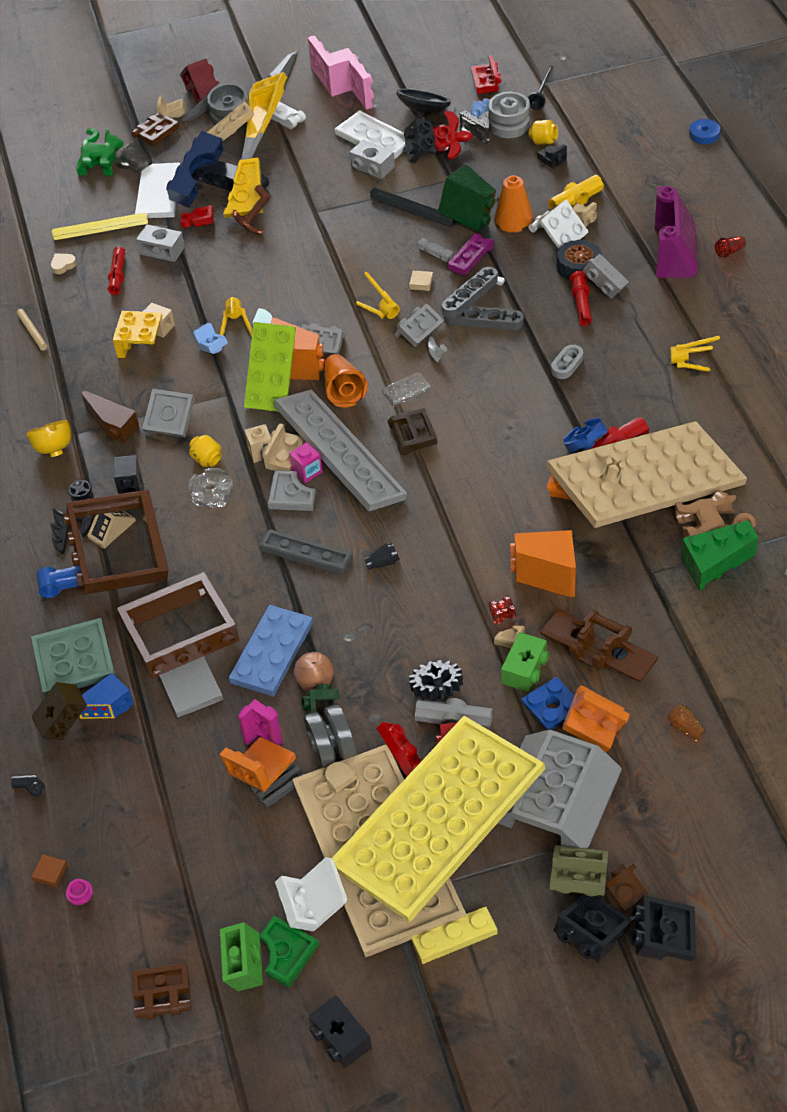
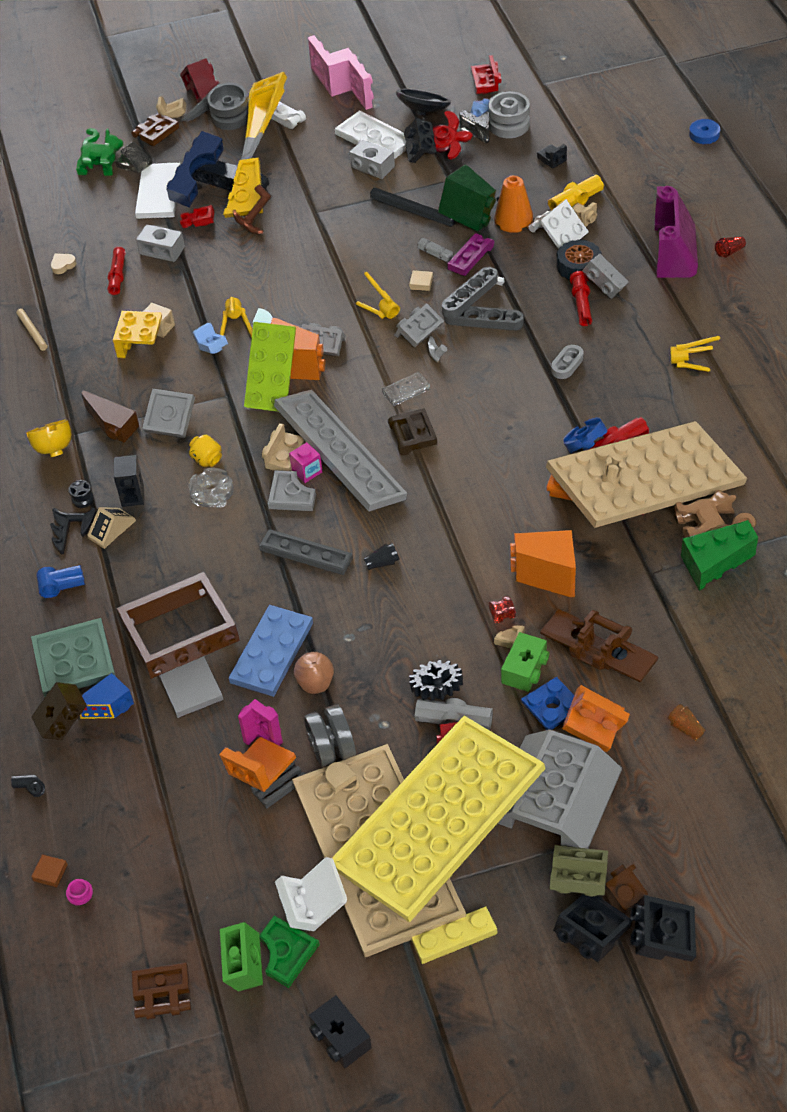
(99, 226): light yellow axle -> none
(108, 505): reddish brown window -> none
(232, 121): tan plate -> none
(255, 439): tan bracket -> none
(285, 65): bar -> none
(322, 692): dark green bracket -> none
(343, 382): orange cone -> none
(401, 748): red plate -> none
(537, 99): black sword -> none
(543, 132): yellow head -> none

